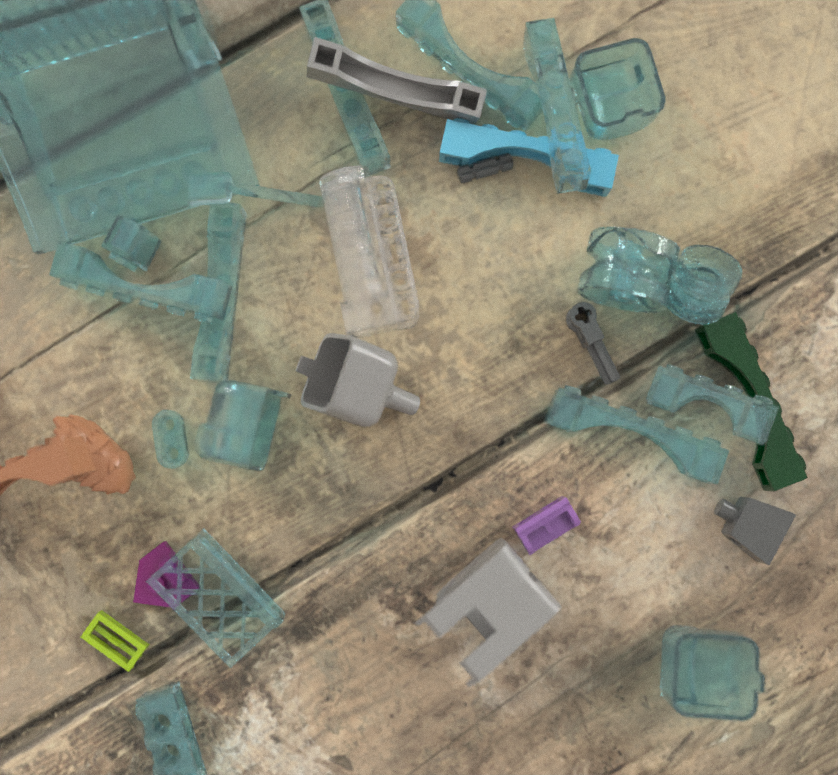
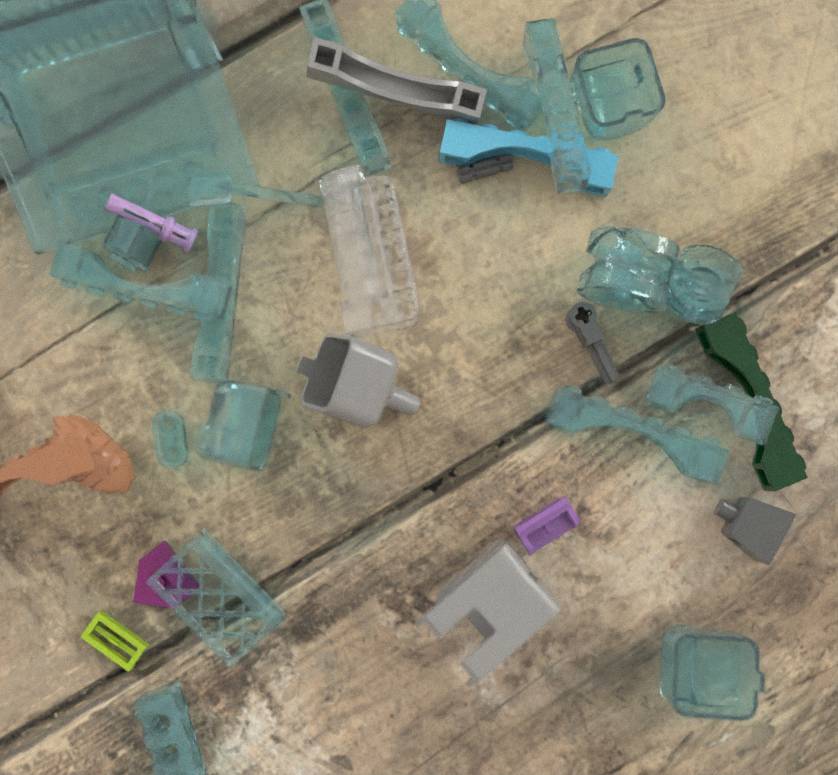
(116, 206): none -> lavender pin

